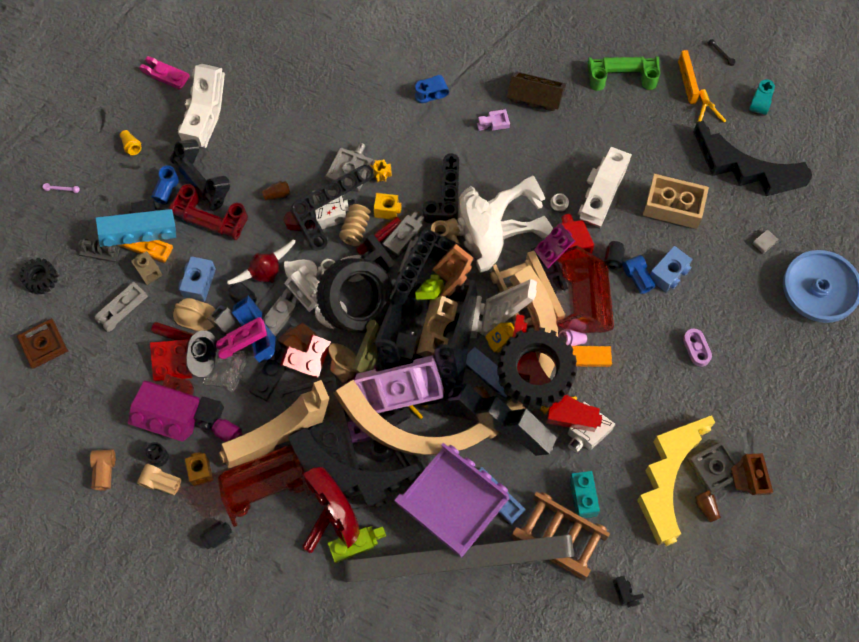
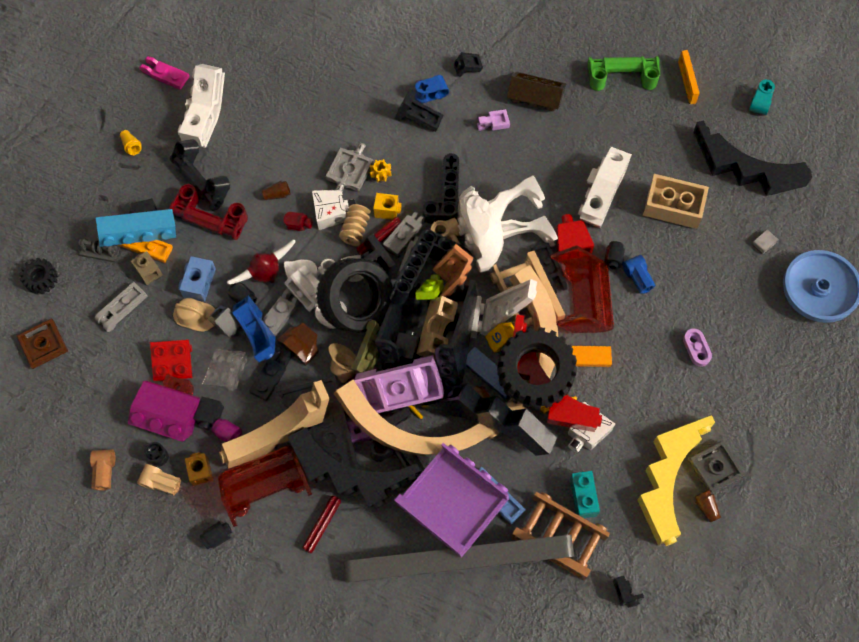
(47, 187): lavender hinge -> none
(165, 185): blue piece -> none
(170, 332): dark red axle -> none
(201, 353): piece -> none
(241, 338): dark pink hinge -> none
(311, 360): plate -> none
(325, 198): black beam -> none
(329, 494): dark red brick -> none
(366, 540): lime hinge -> none
(418, 112): none -> black bracket
(467, 62): none -> black bracket
(554, 245): magenta hinge -> none
(559, 198): white plate -> none
(573, 337): lavender cone -> none
(675, 260): medium blue brick -> none
(706, 102): yellow plant -> none
(731, 61): black hinge -> none
(752, 475): reddish brown slope -> none

